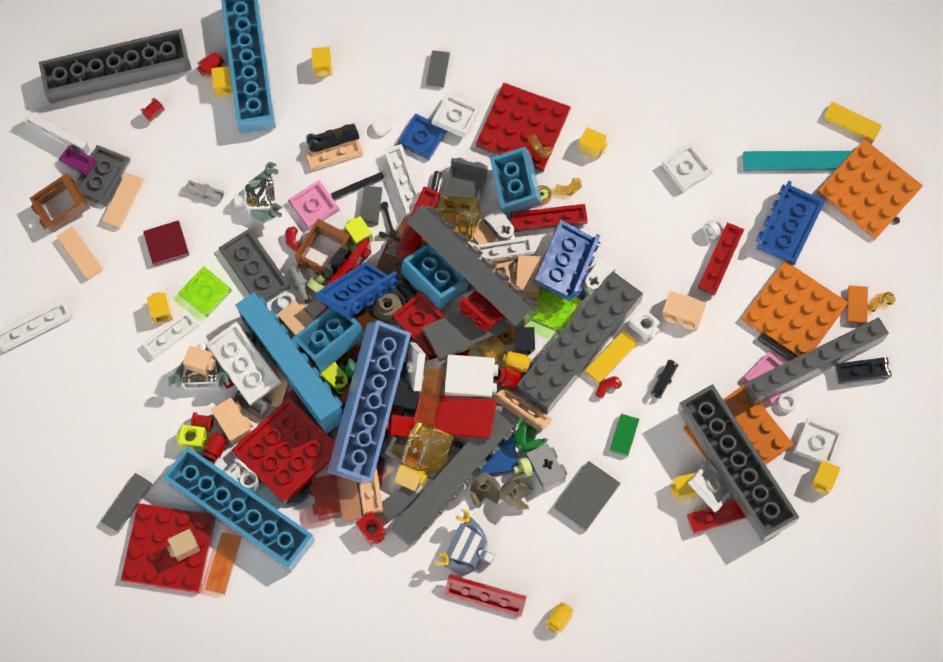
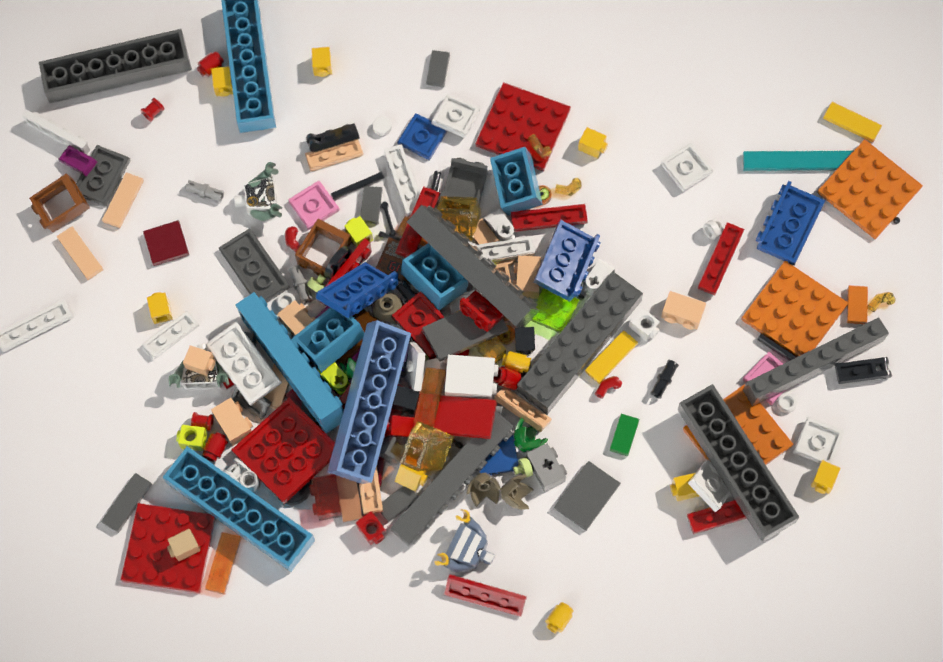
(205, 291): clear neon green plate -> none

